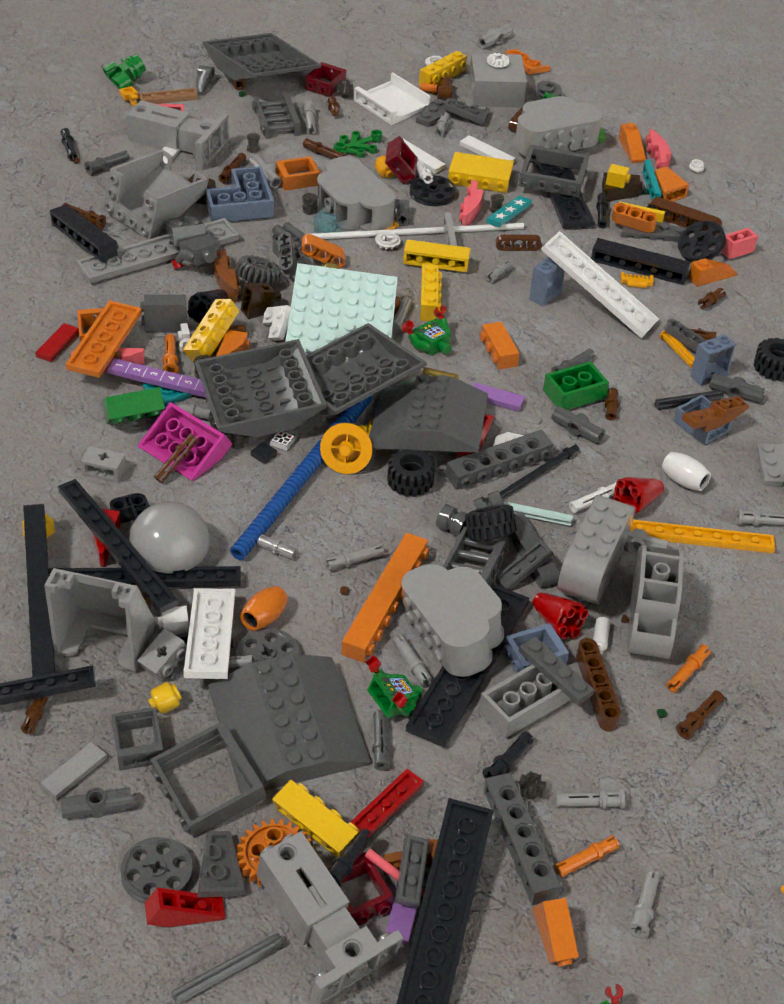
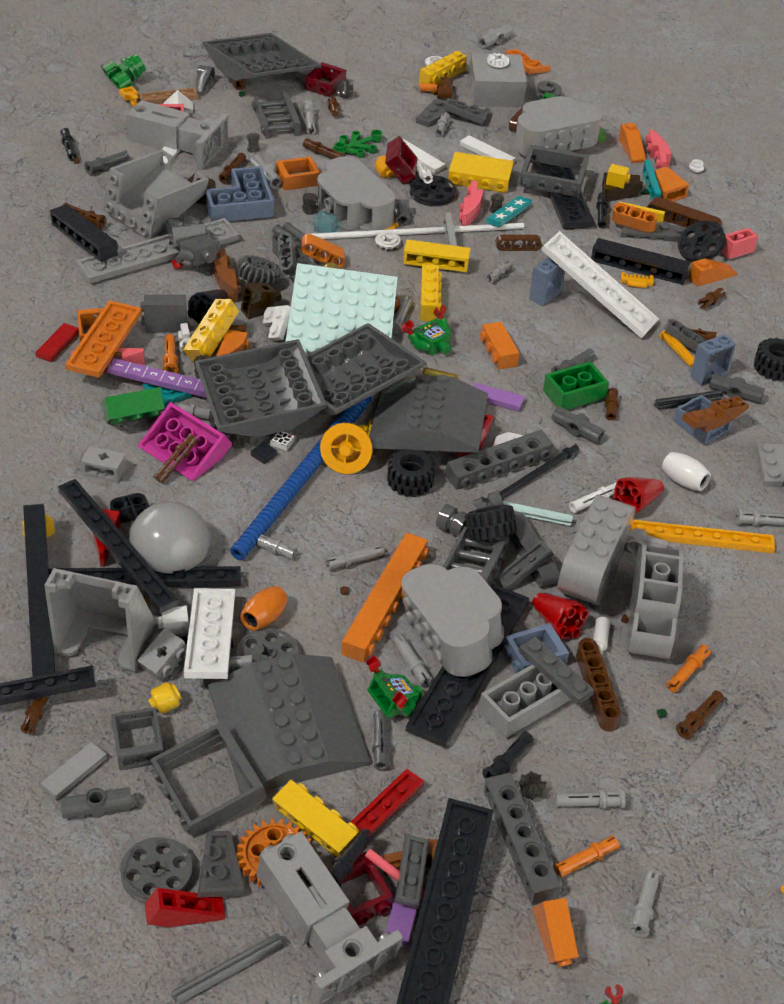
(179, 98): none -> white slope
(393, 100): white panel -> none

